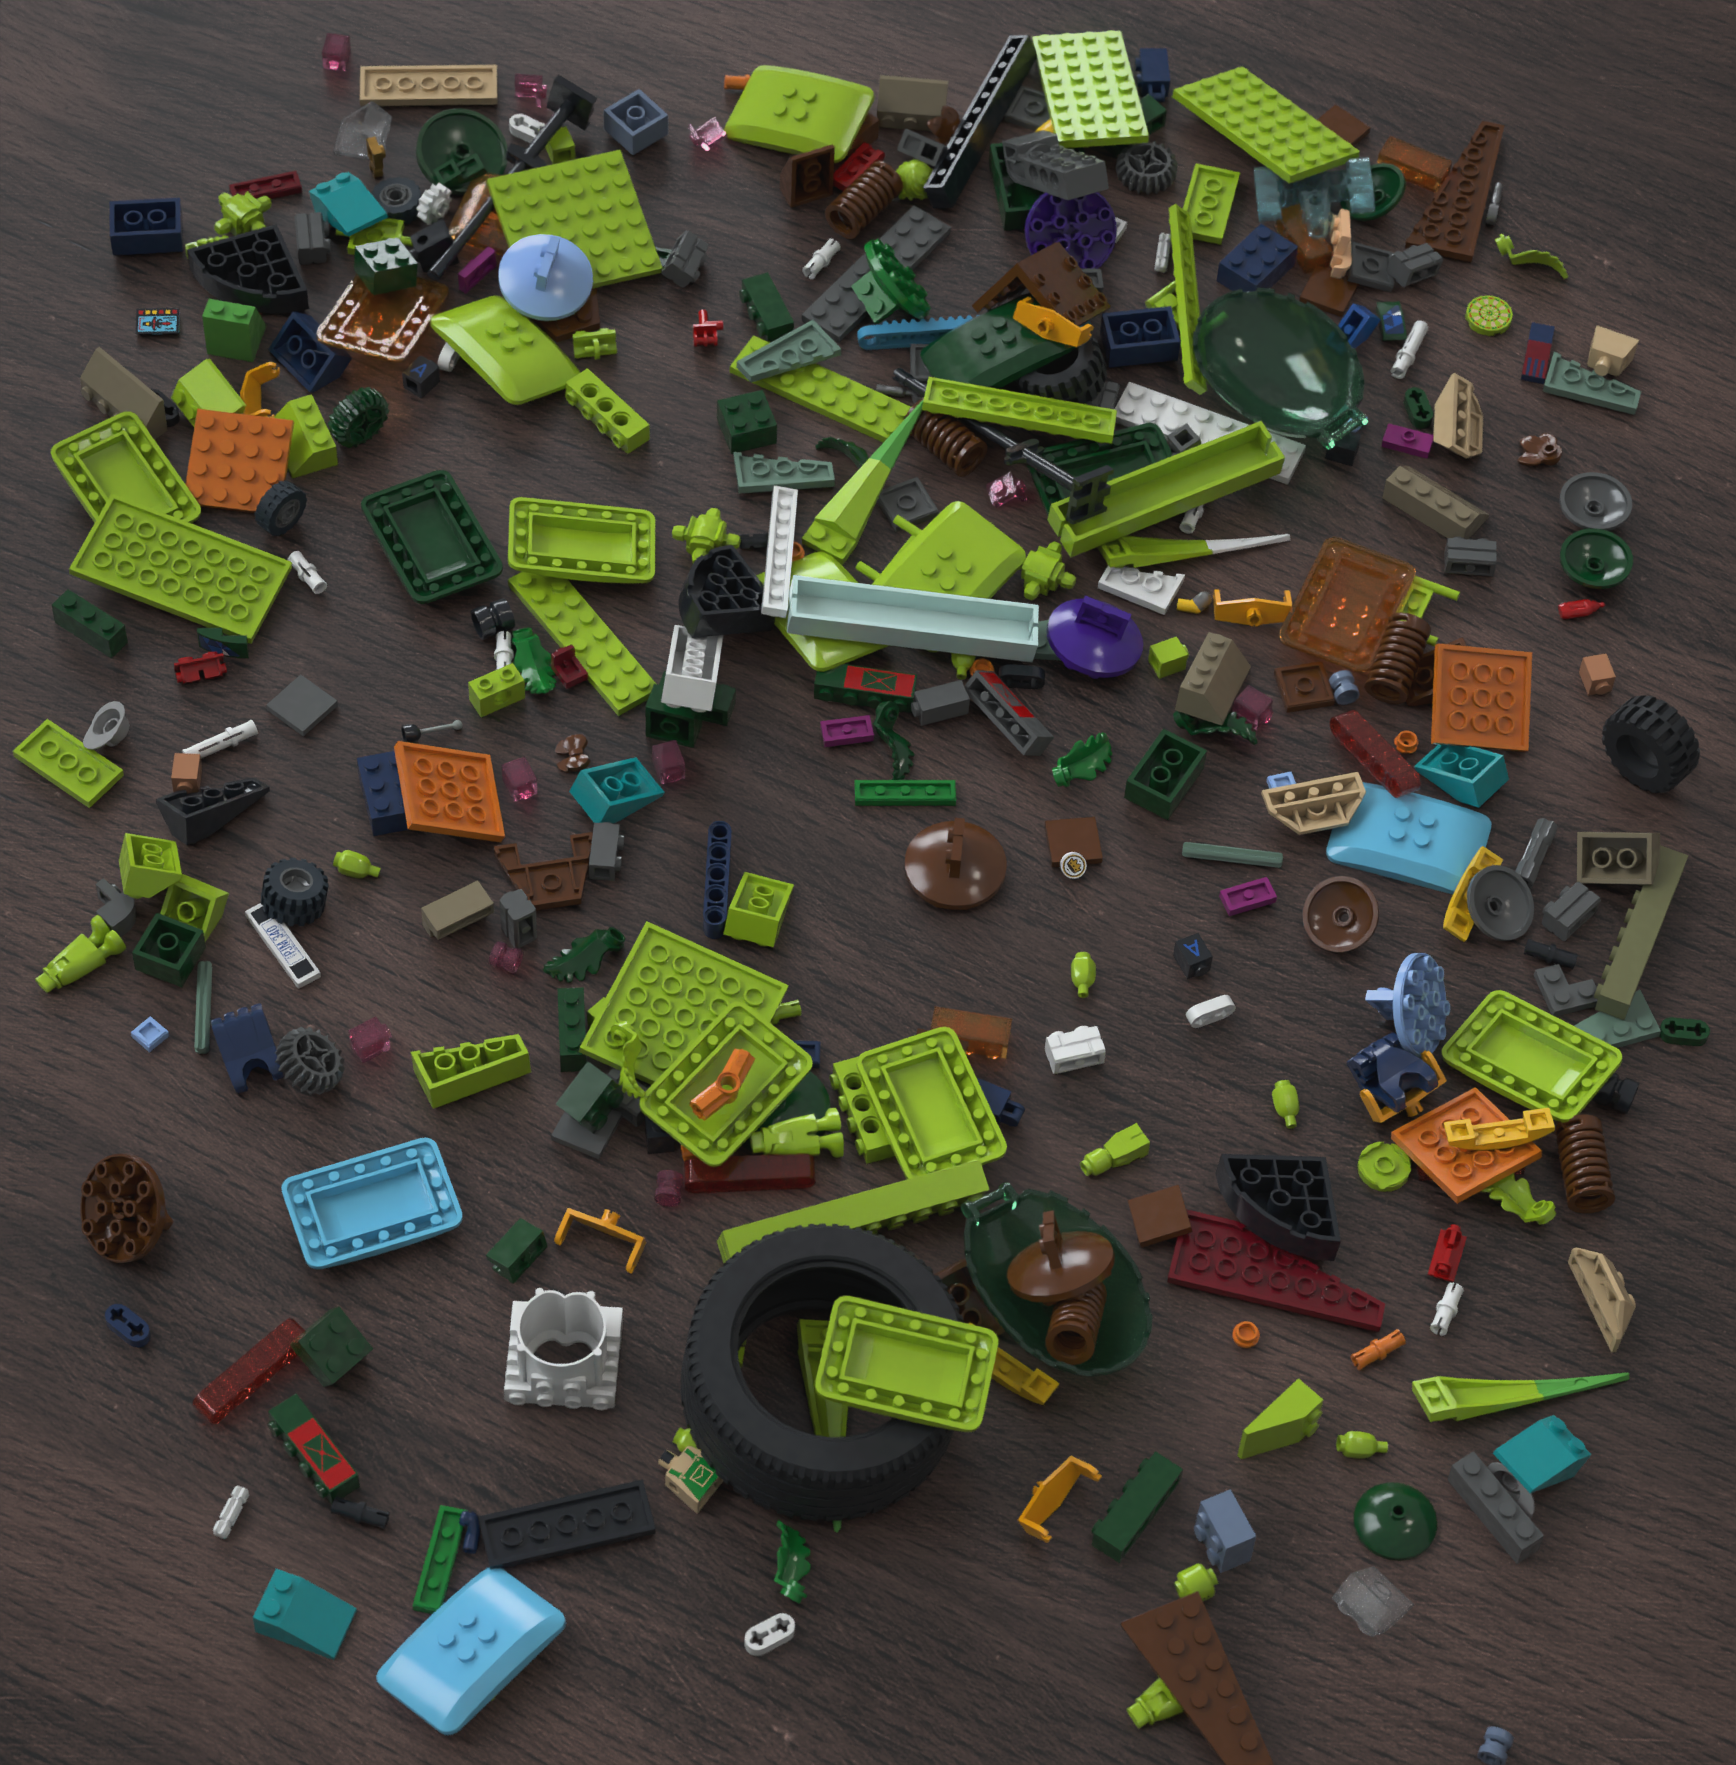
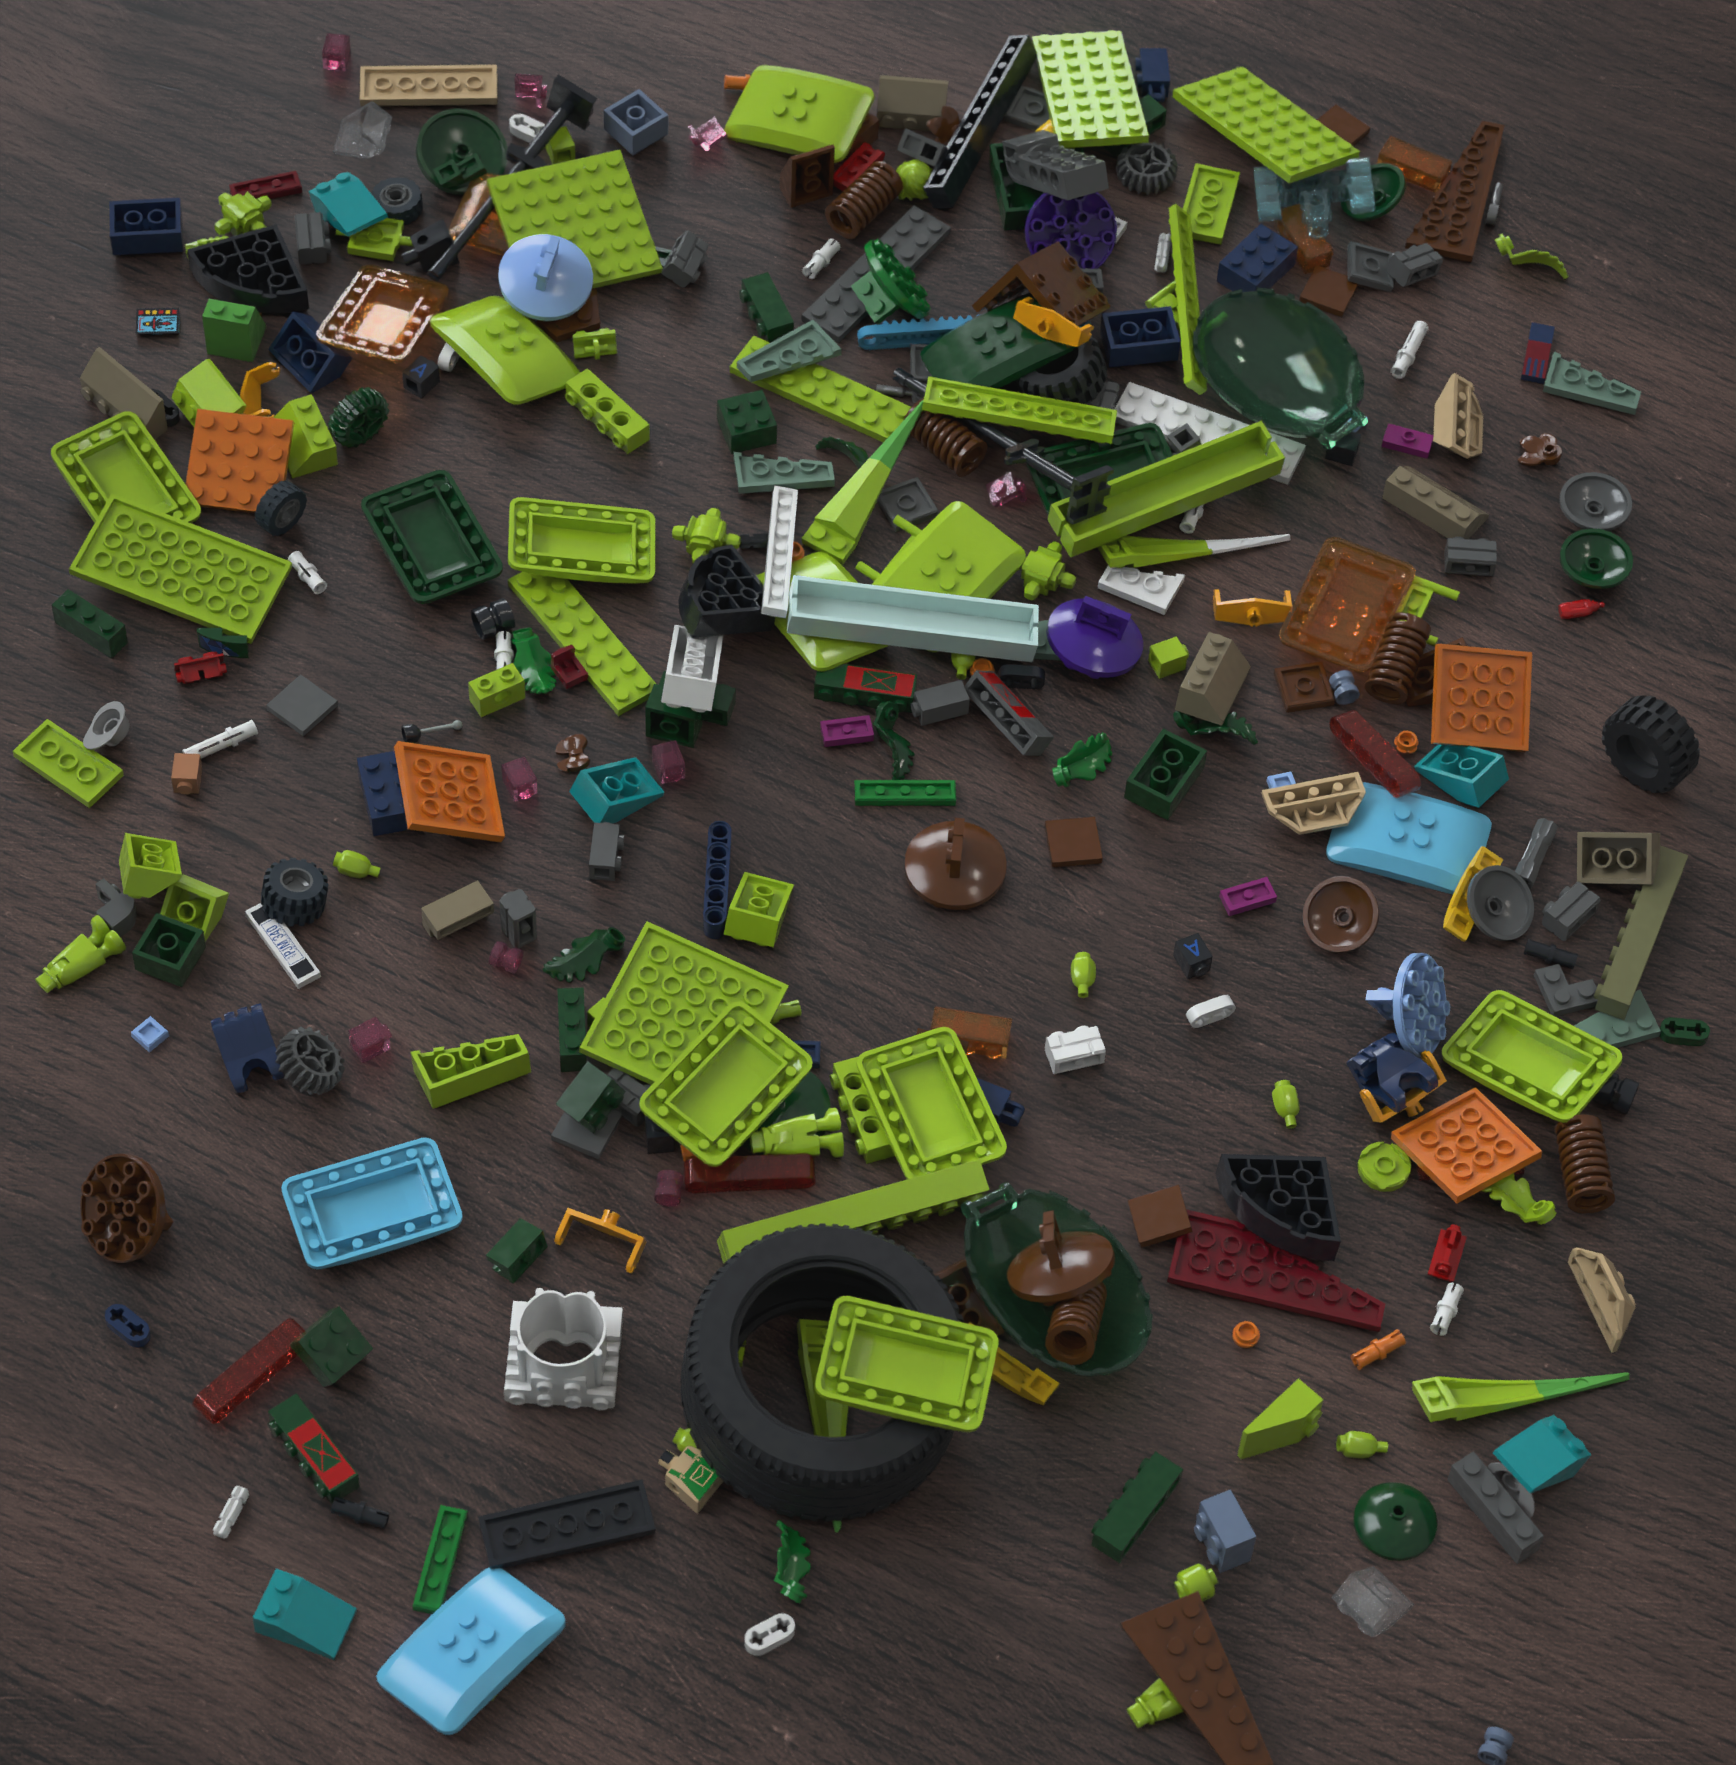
(203, 1007): sand green axle -> none
(204, 812): black wedge -> none
(376, 154): pearl gold plate -> none
(385, 266): dark green brick -> none
(434, 203): white gear -> none
(472, 1535): dark blue arm -> none
(477, 269): magenta plate -> none
(549, 882): reddish brown wing -> none
(625, 1035): lime plant -> none
(706, 331): red arm -> none
(715, 1096): orange piece -> none
(1051, 1495): light orange piece -> none
(1073, 865): tile -> none
(1118, 1151): lime piece -> none
(1195, 605): arm -> none
(1232, 854): sand green axle -> none
(1254, 707): clear pink brick -> none
(1341, 239): light nougat plate -> none
(1358, 324): blue slope -> none
(1392, 321): slope -> none
(1414, 409): dark green beam -> none
(1488, 315): lime tile -> none
(1500, 1134): yellow slope -> none
(1597, 674): nougat brick -> none
(1610, 351): tan torso -> none

